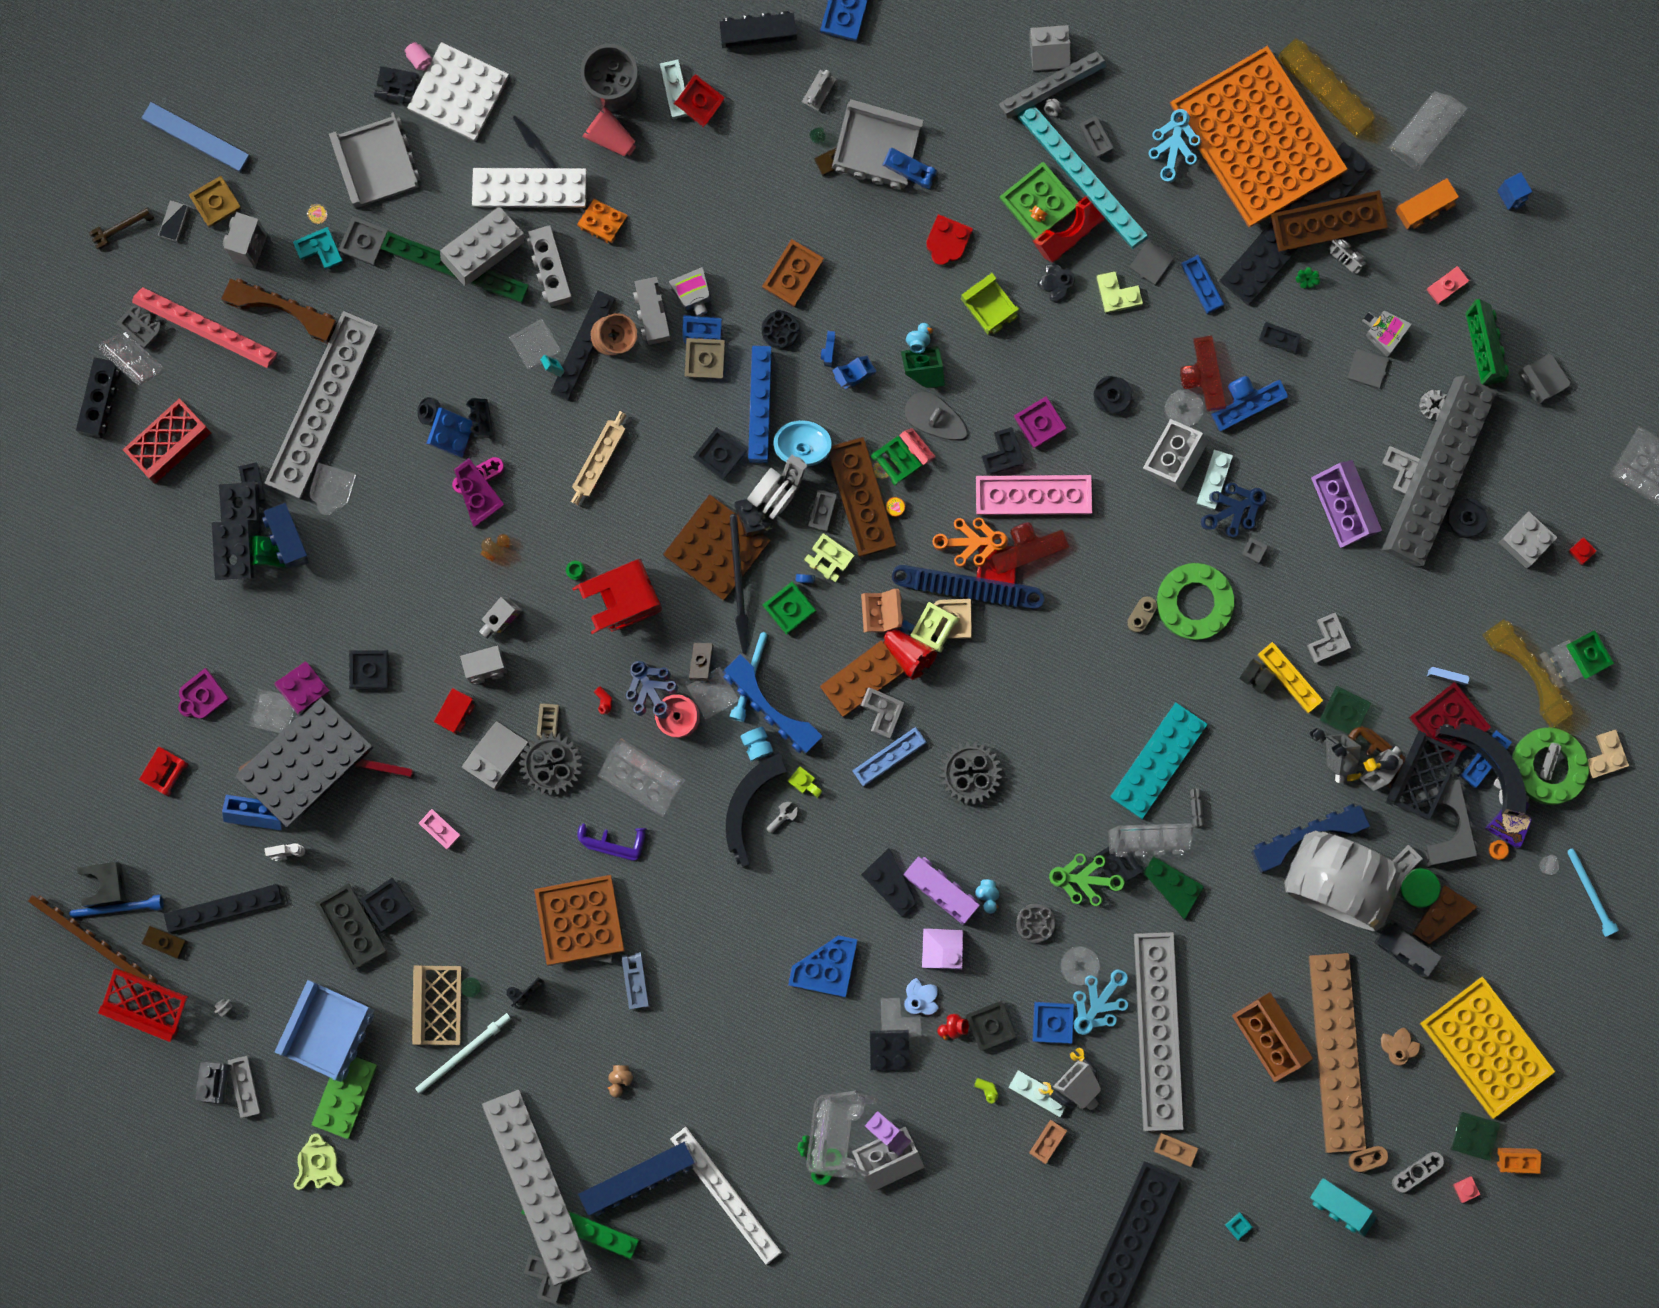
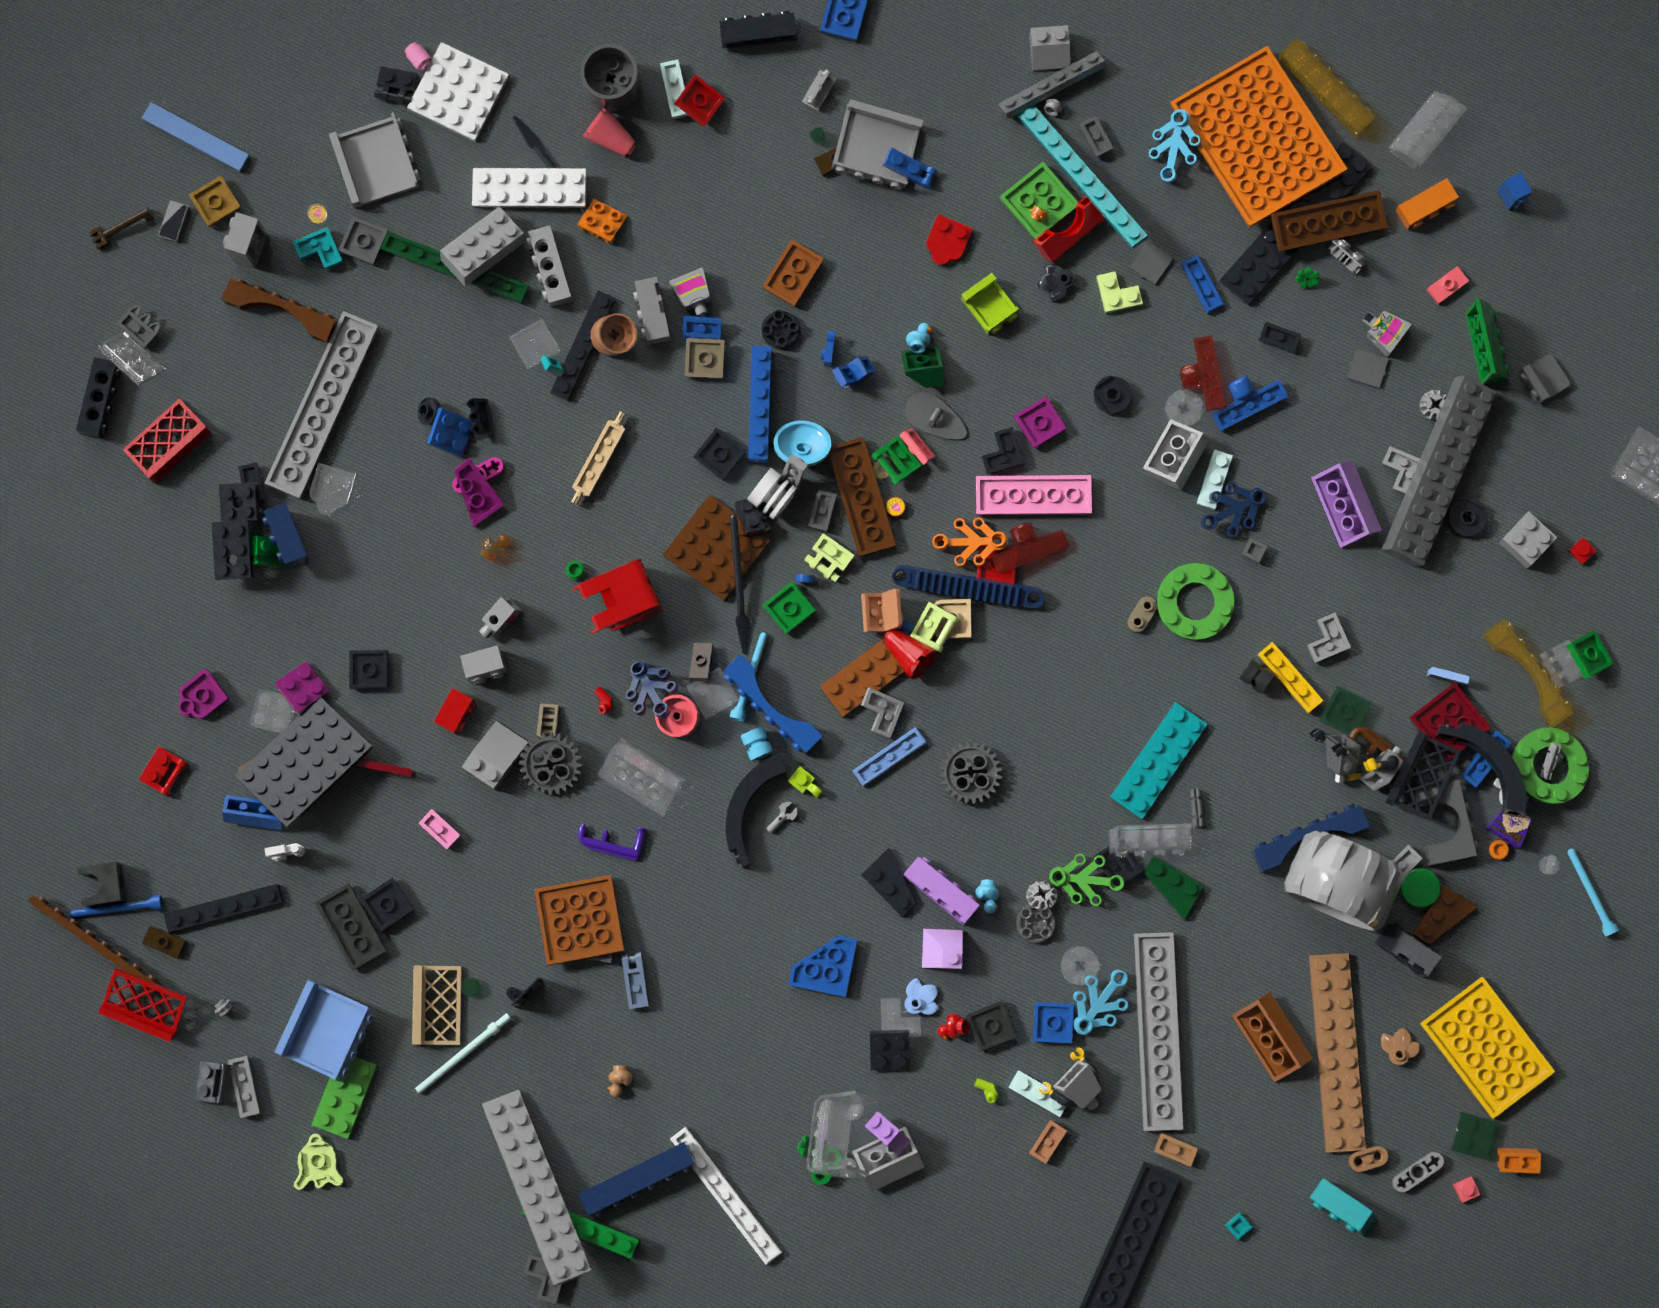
(204, 327): coral plate -> none
(1037, 901): none -> light grey gear
(1612, 755): tan plate -> none

